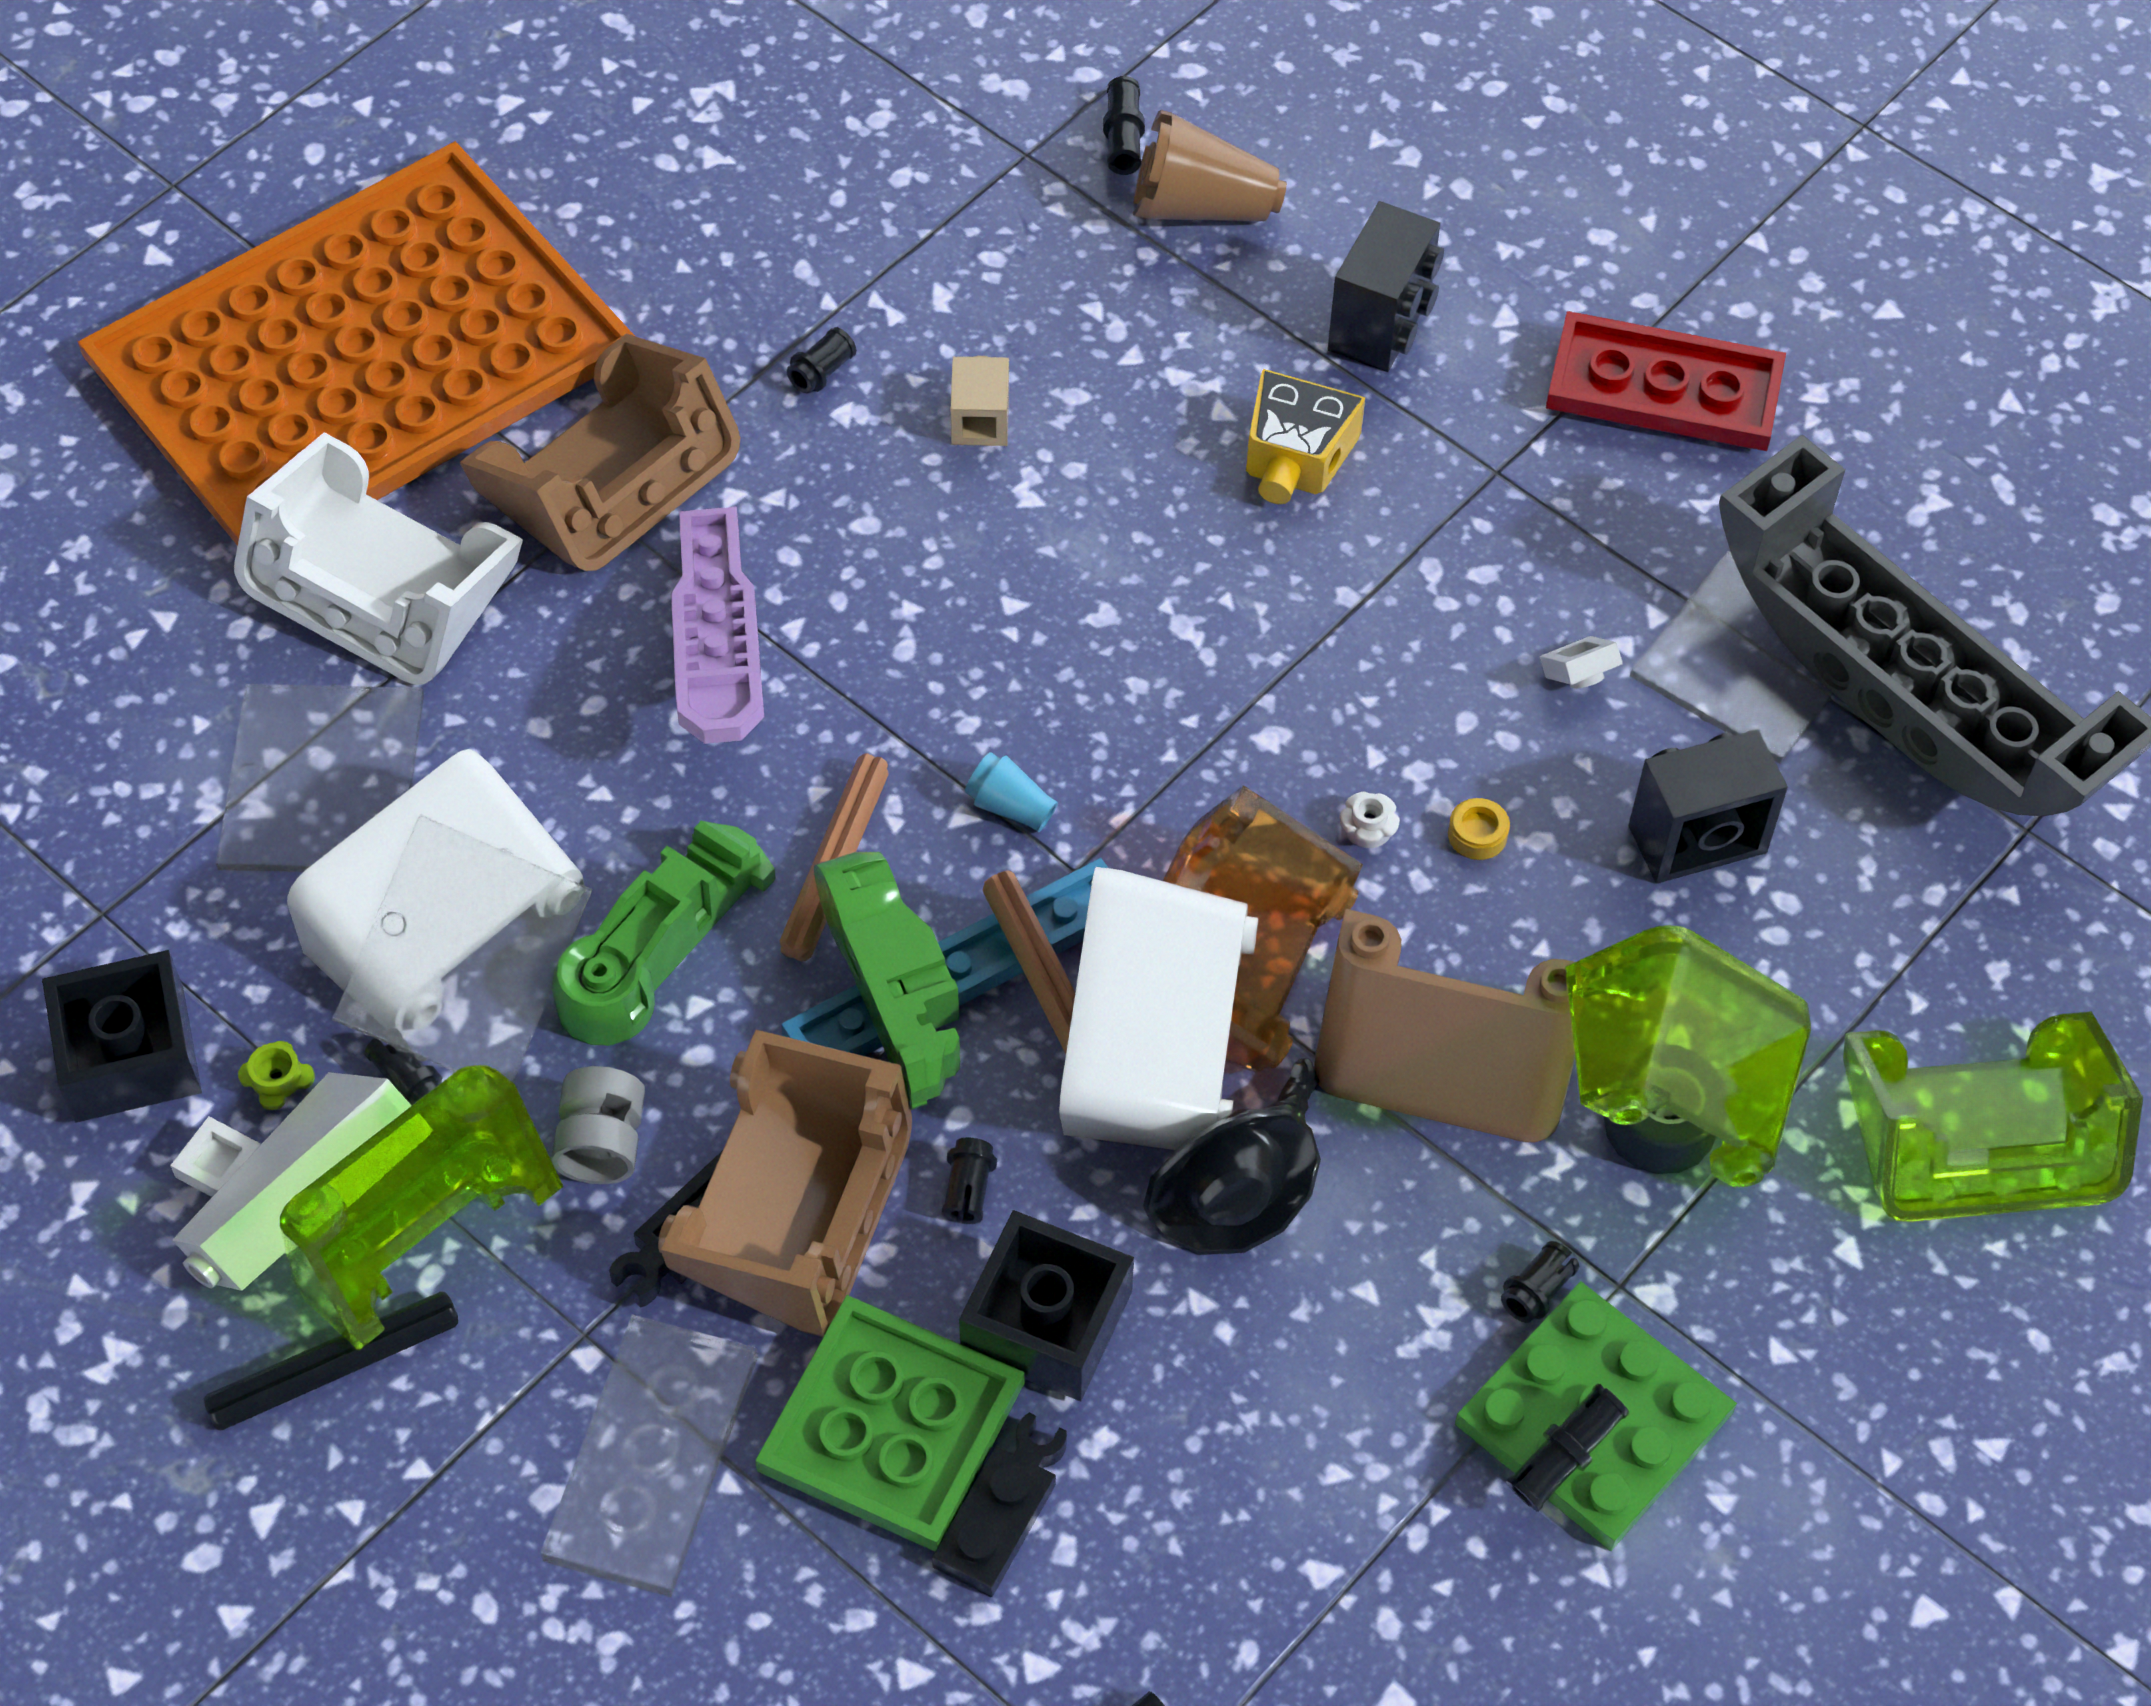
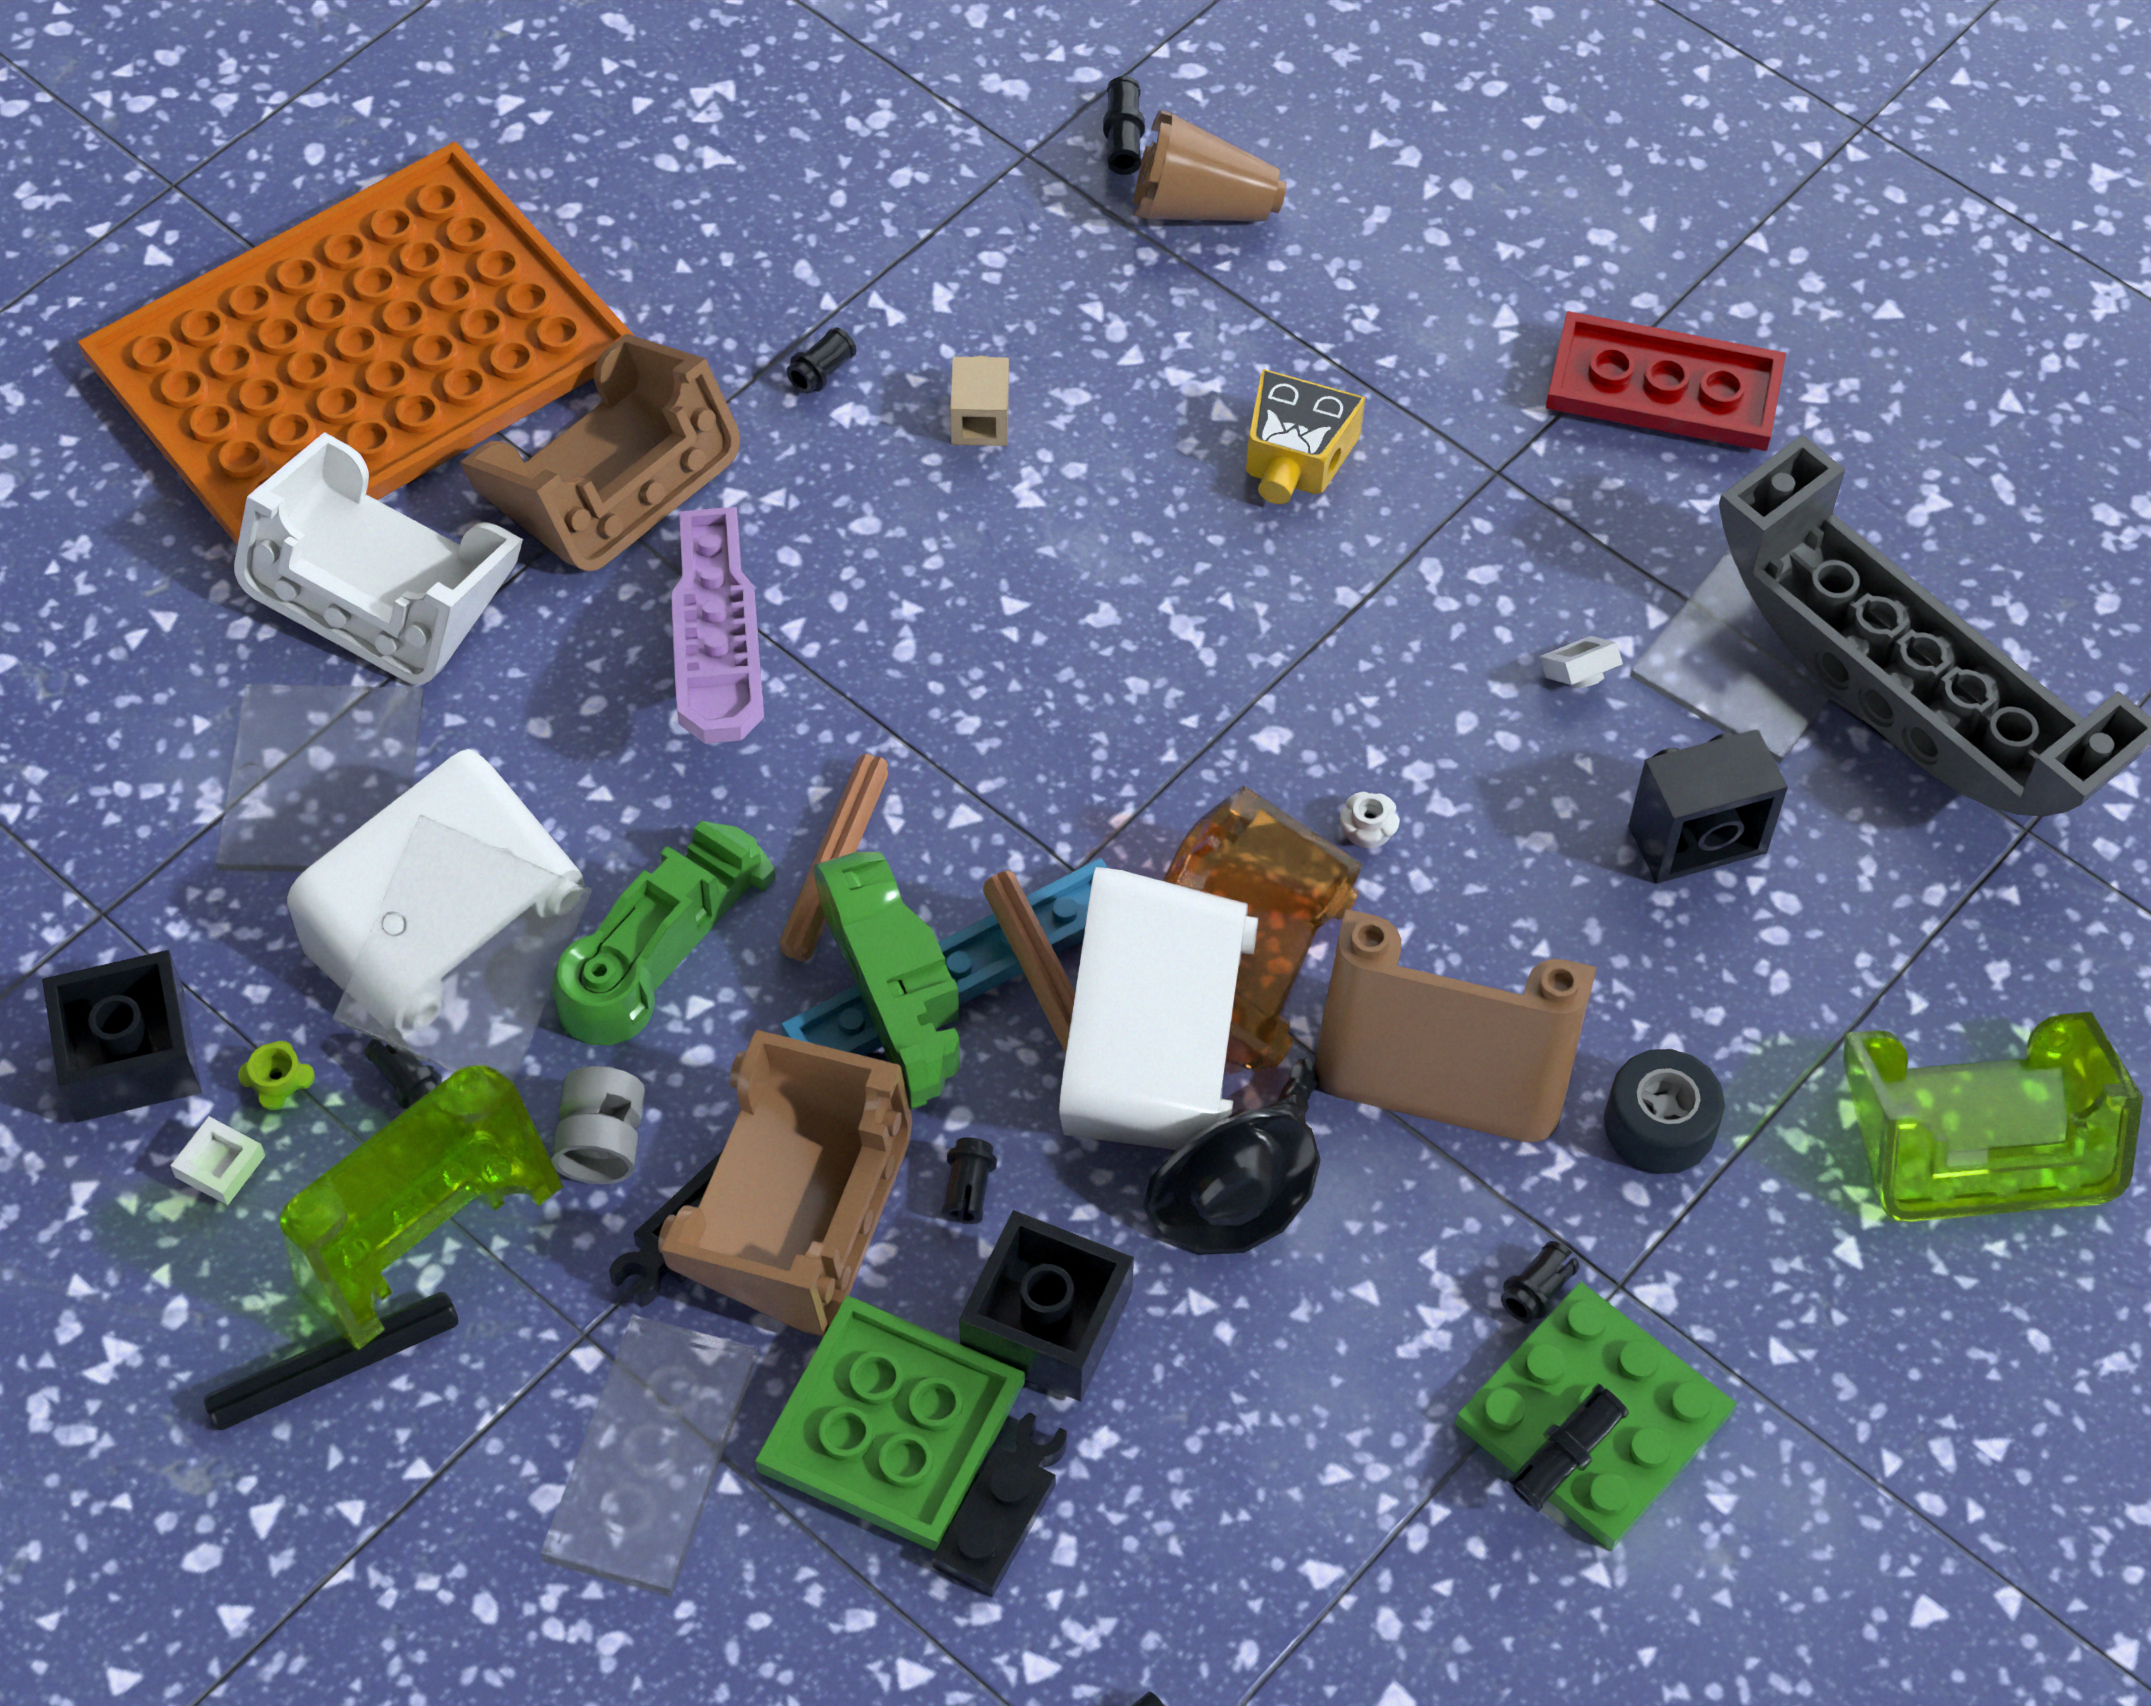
(240, 1225): slope -> none
(1007, 791): medium azure cone -> none
(1385, 287): black brick -> none
(1478, 828): yellow tile -> none
(1693, 1034): clear neon green windscreen -> none

